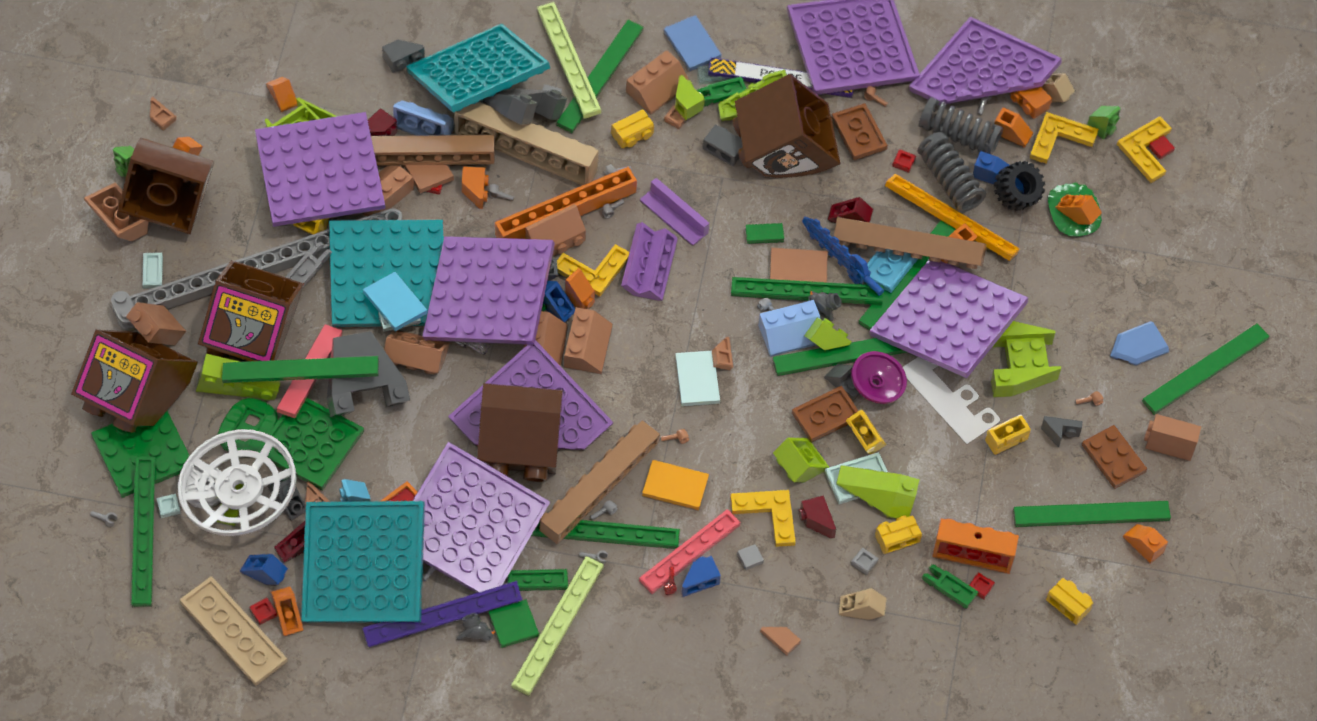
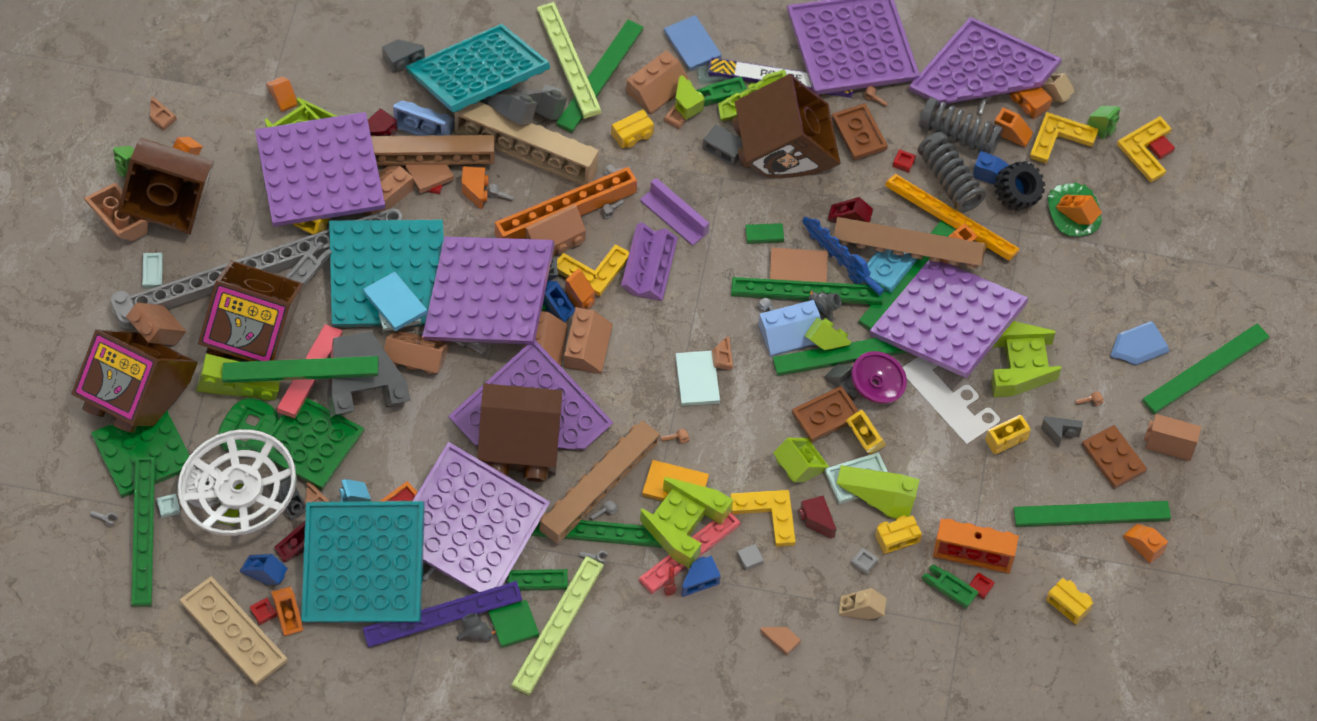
(681, 514): none -> lime wedge

